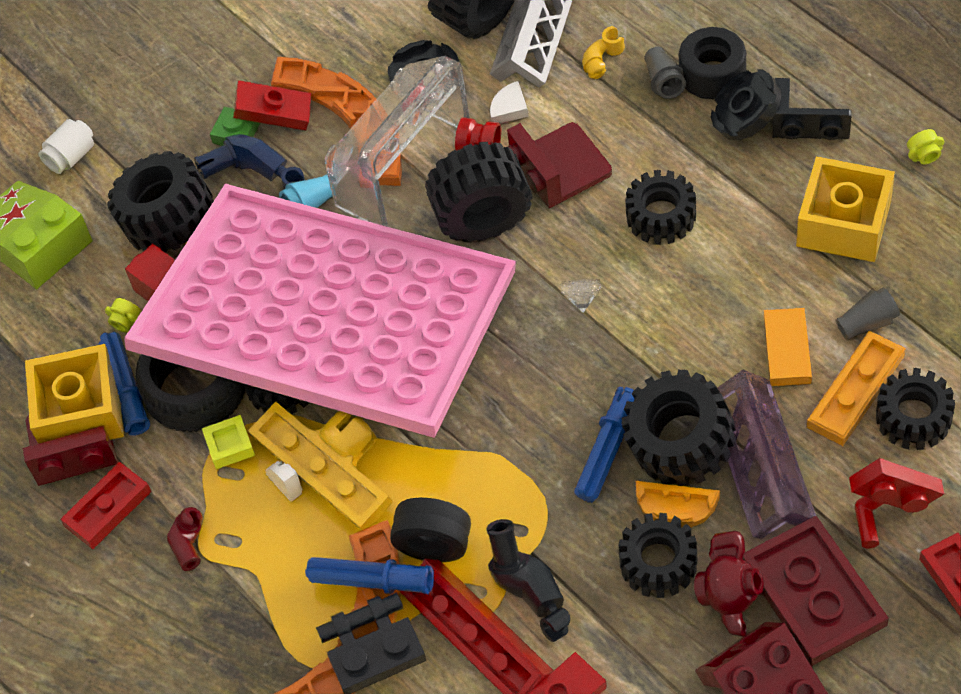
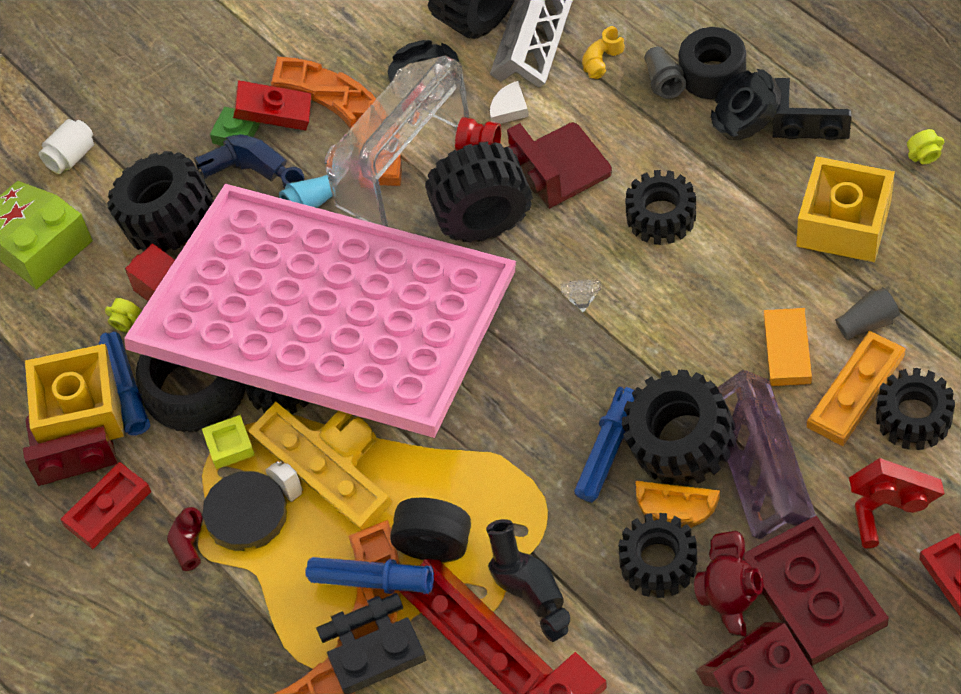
(244, 510): none -> black tile

